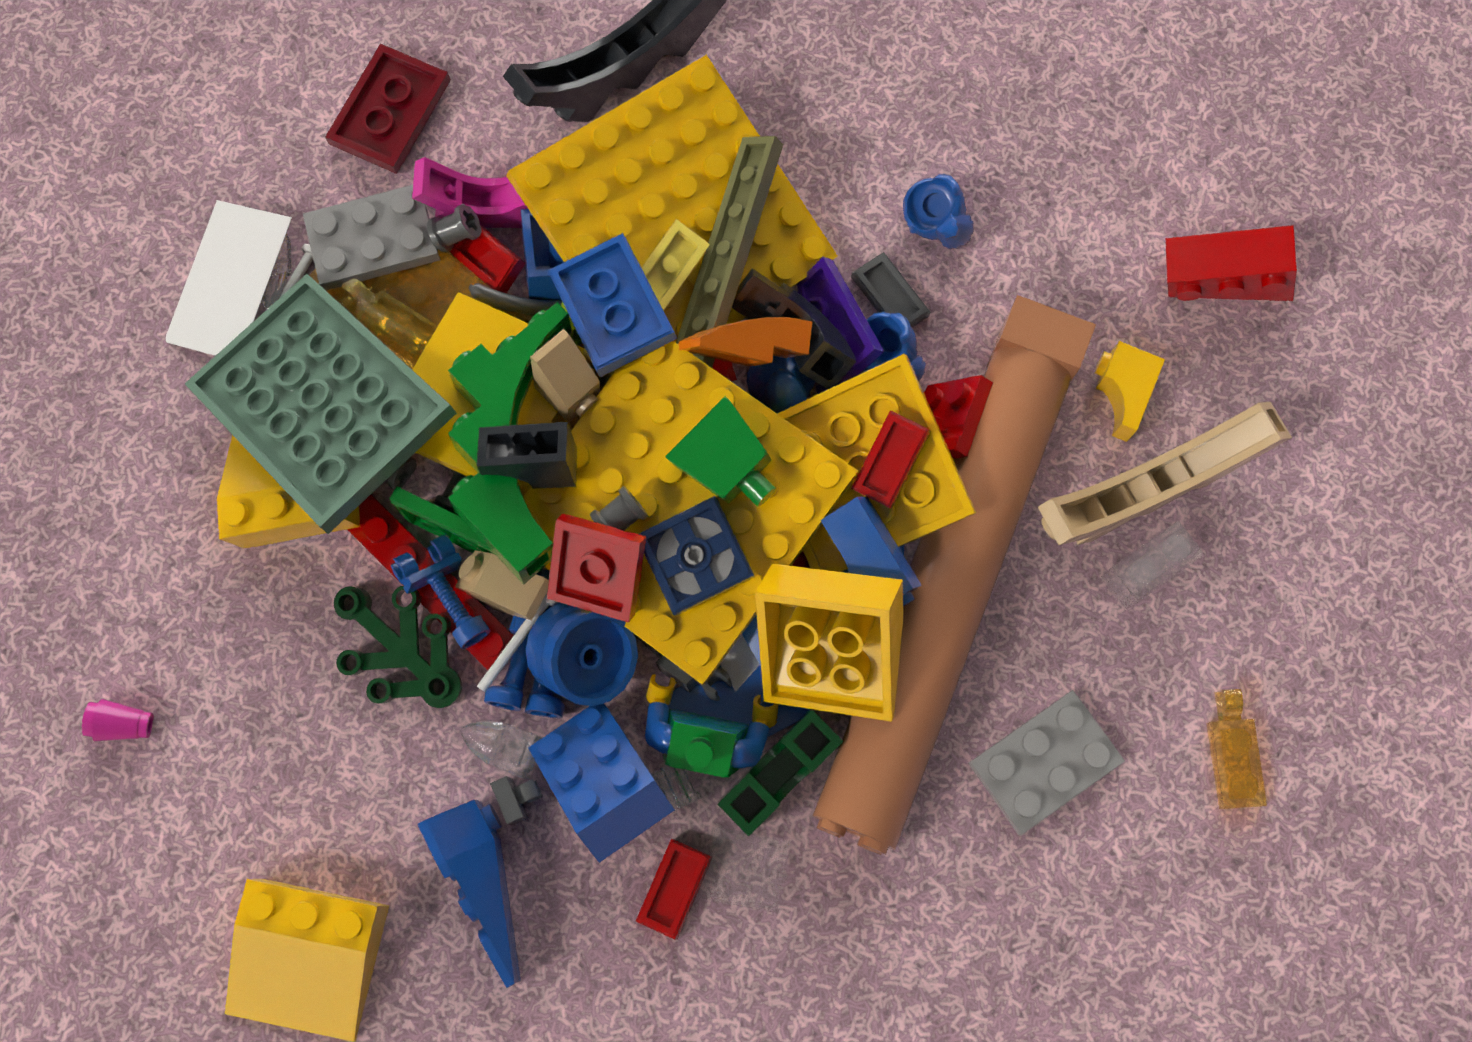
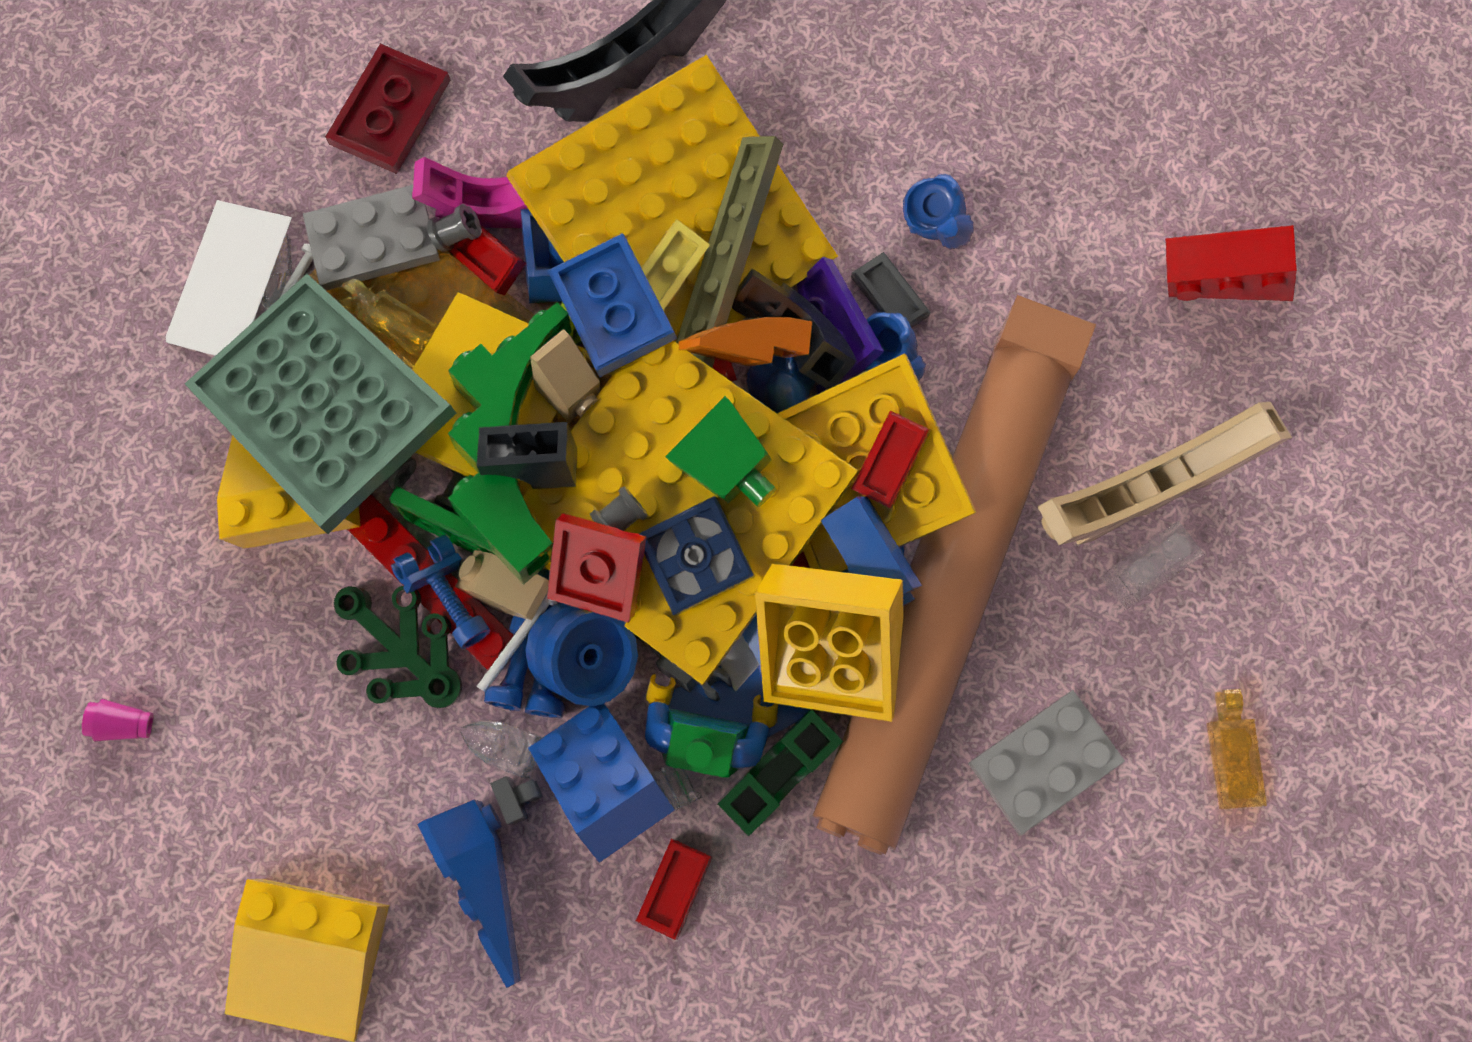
(509, 302): dark grey piece -> none
(958, 410): red hinge -> none
(1128, 382): yellow arch -> none

